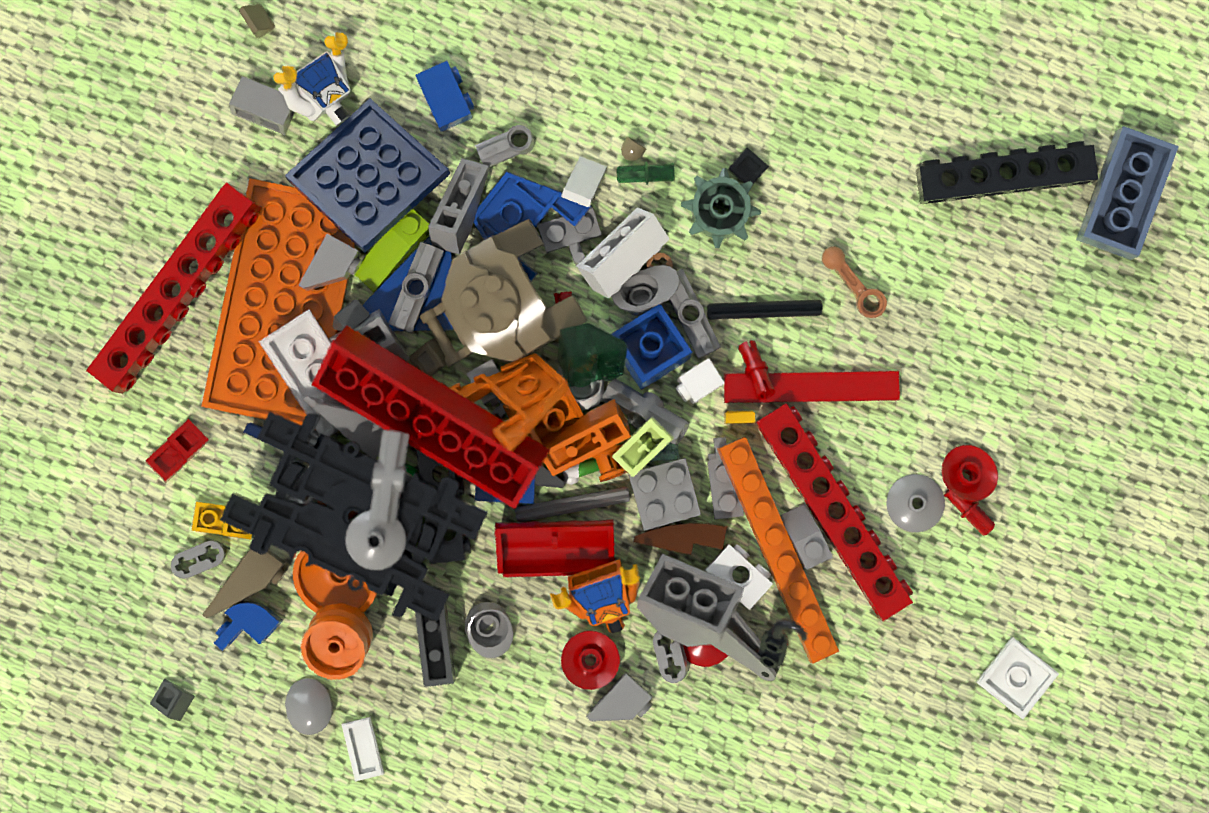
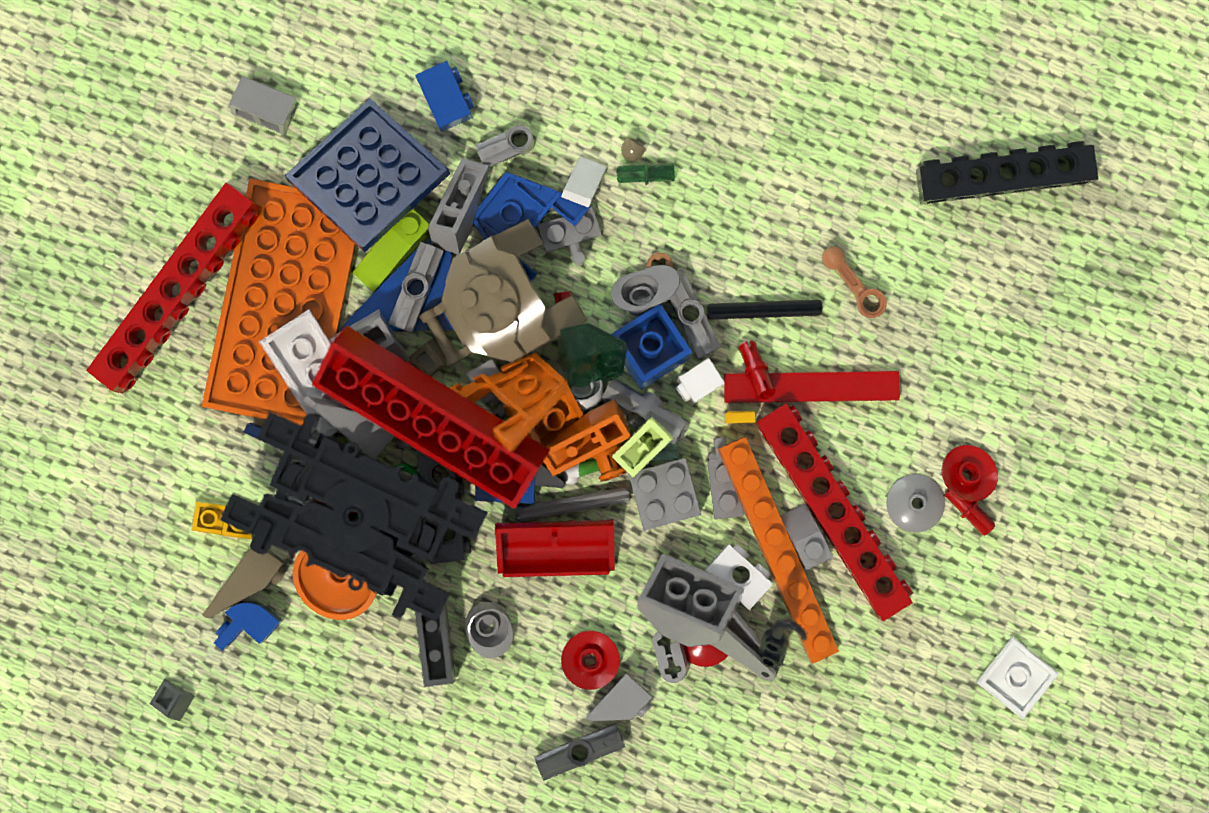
(177, 451): red slope -> none
(200, 566): light grey beam -> none
(257, 19): dark tan slope -> none
(308, 706): light grey hat -> none
(319, 84): torso -> none
(331, 264): light grey slope -> none
(337, 641): orange wheel -> none
(350, 316): dark grey slope -> none
(363, 748): white tile -> none
(378, 557): light grey dish -> none
(389, 477): light grey piece -> none
(561, 759): none -> dark grey piece
(600, 594): torso -> none
(623, 252): white brick -> none
(683, 536): reddish brown slope -> none
(733, 196): sand green brick -> none
(748, 167): black tile -> none
(1127, 193): sand blue brick -> none

